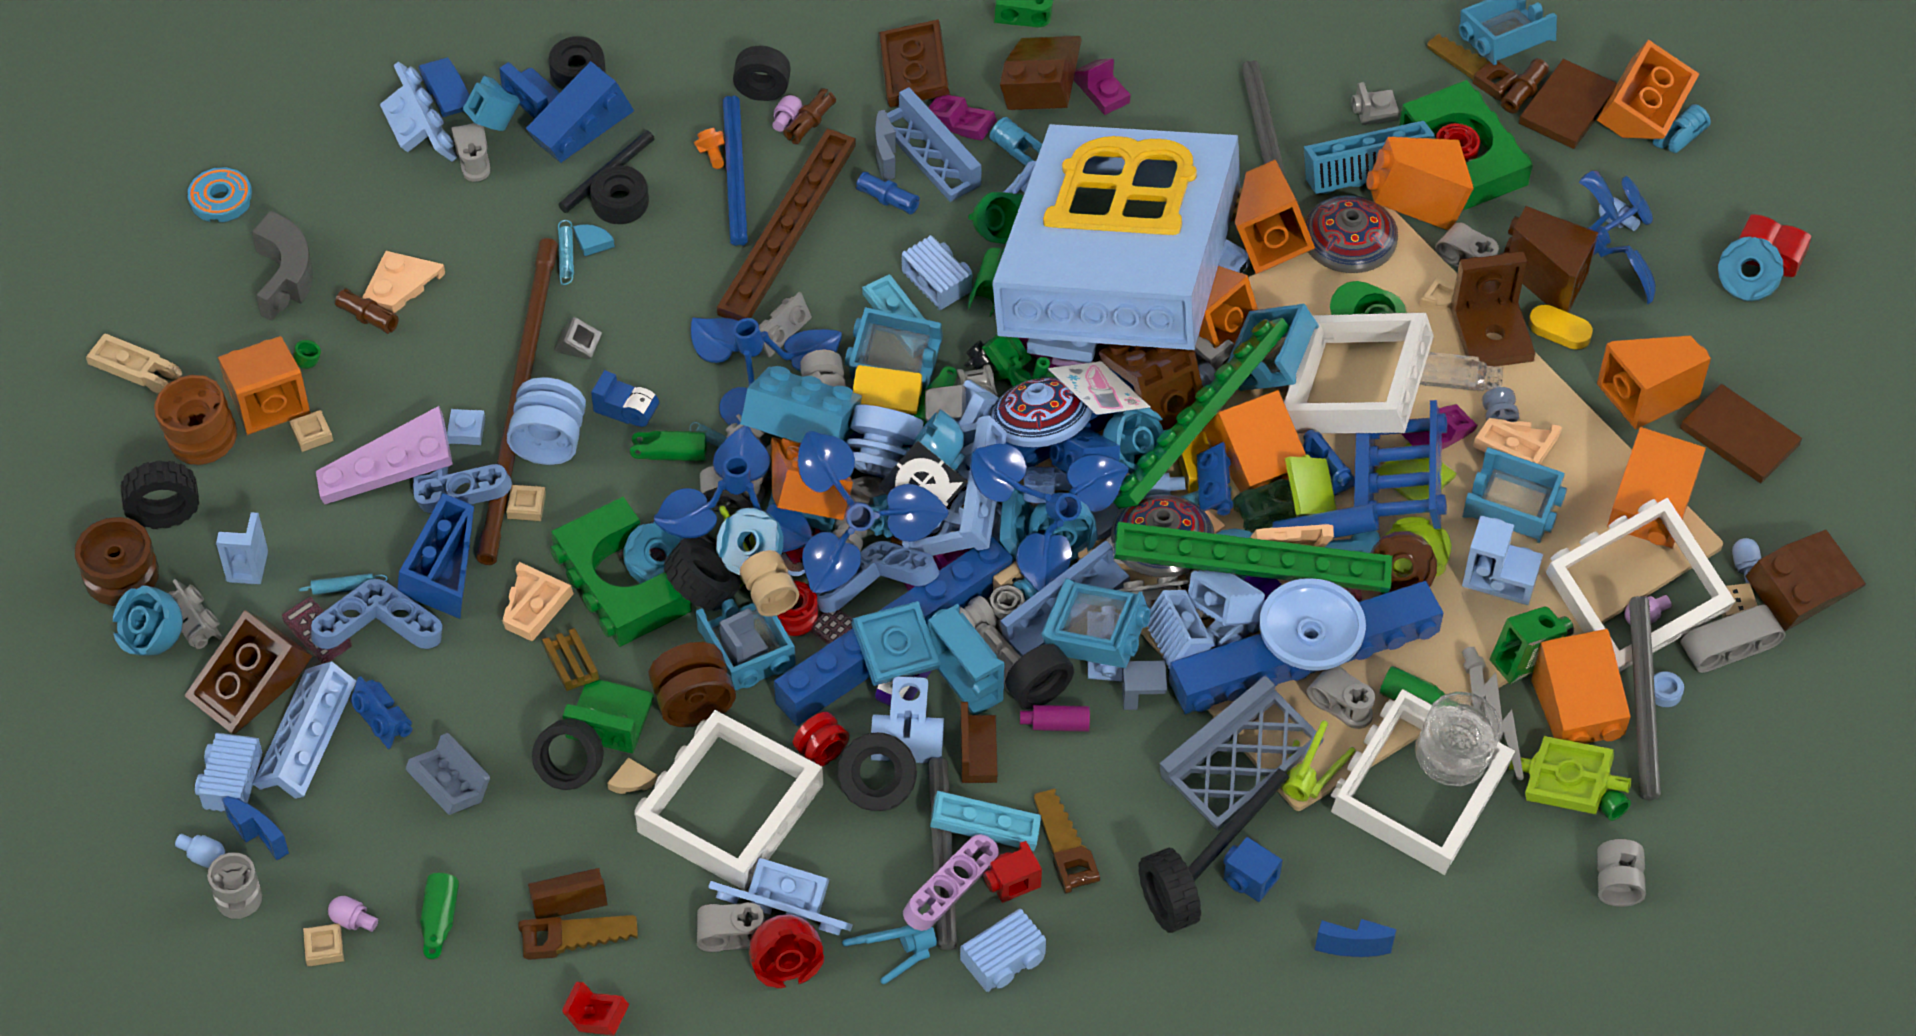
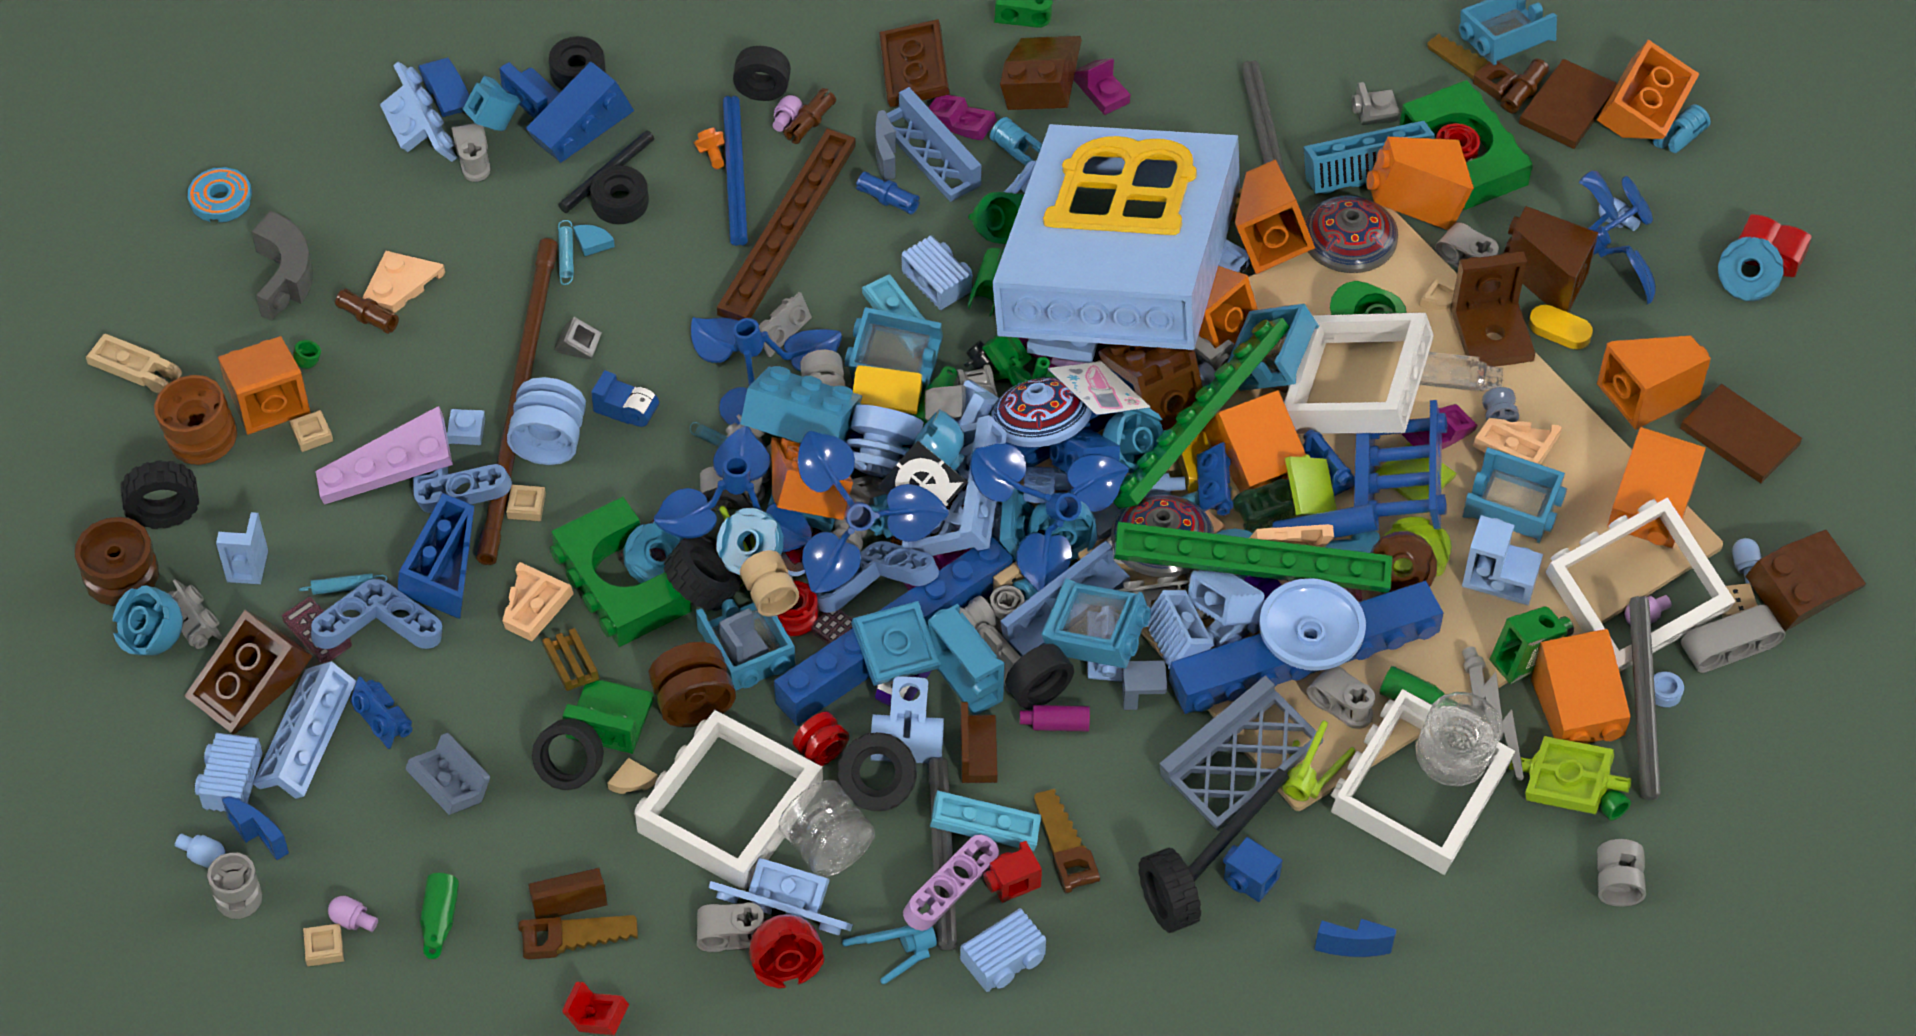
(670, 445): green piece -> none
(826, 828): none -> clear wheel

